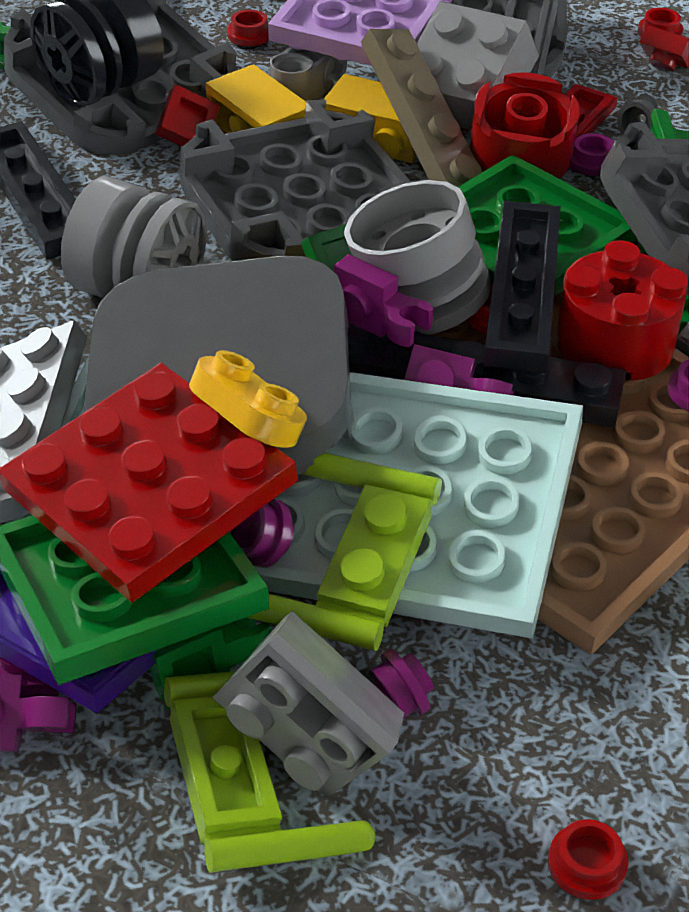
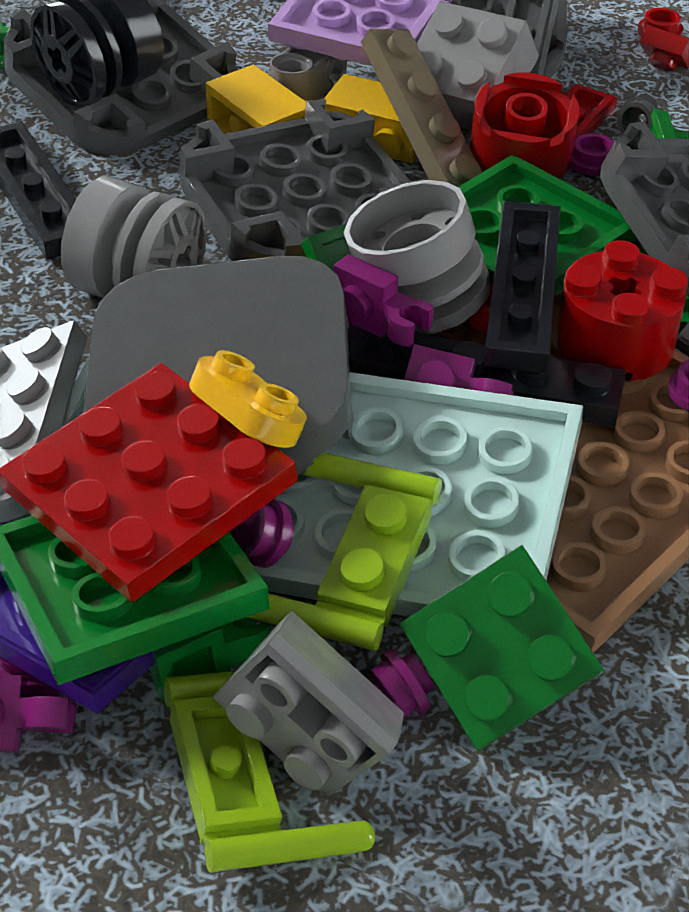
(182, 114): red plate -> none
(248, 28): red plate -> none
(501, 648): none -> green plate
(588, 860): red plate -> none

